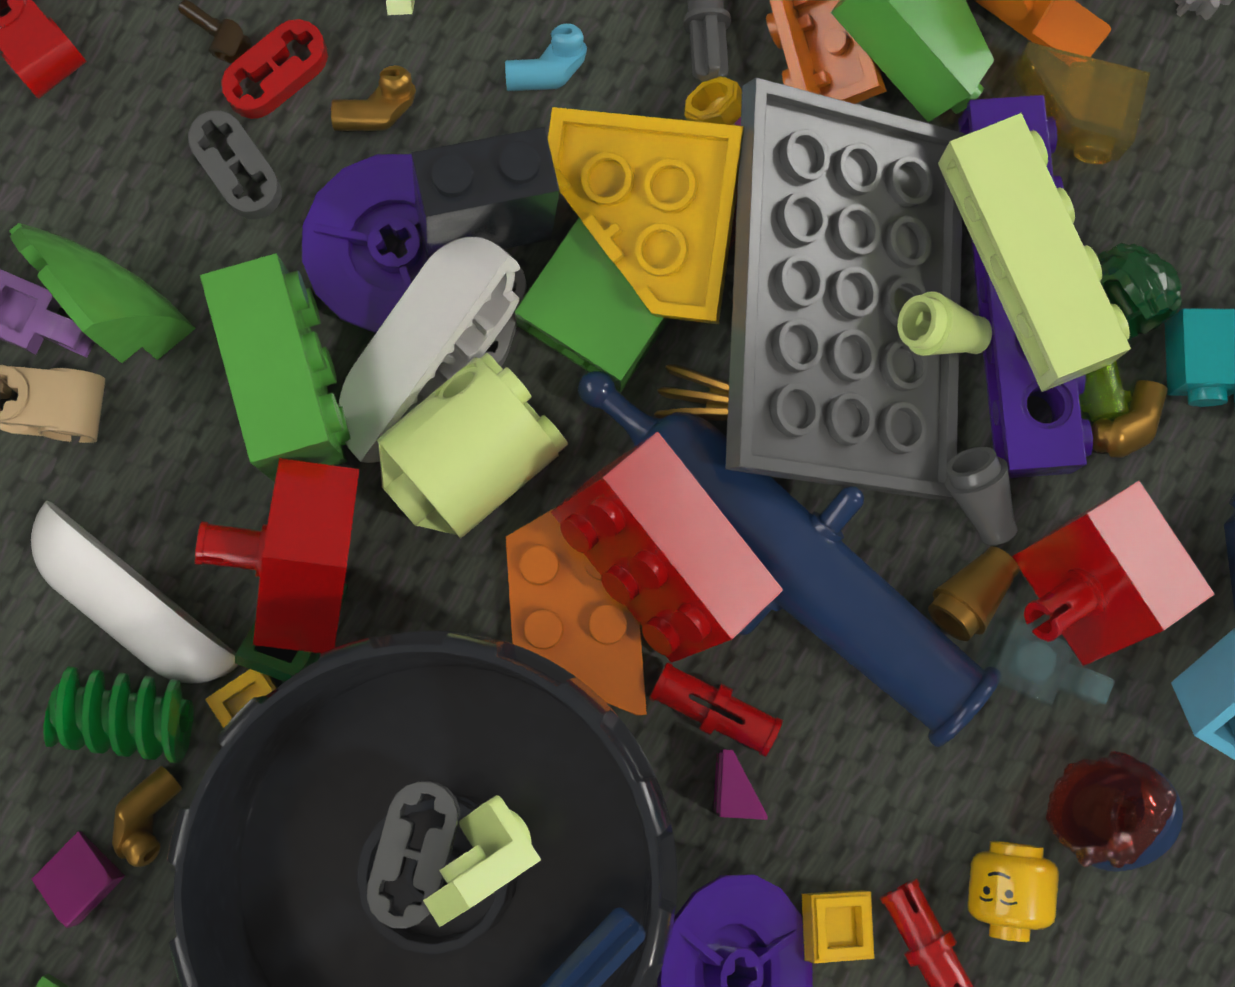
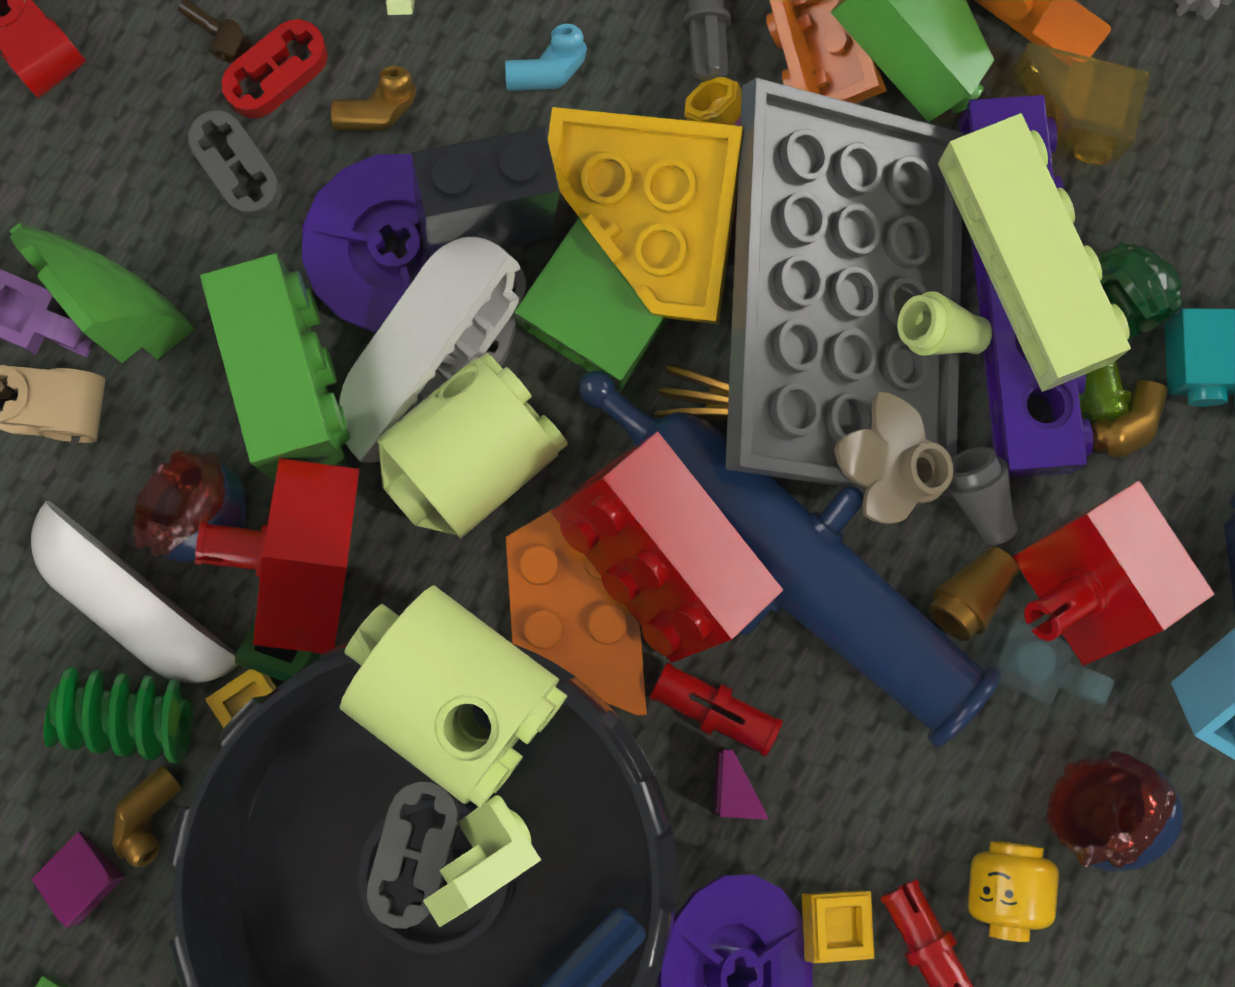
(182, 496): none -> clear red hair
(421, 689): none -> yellowish green cylinder
(887, 460): none -> dark tan plate

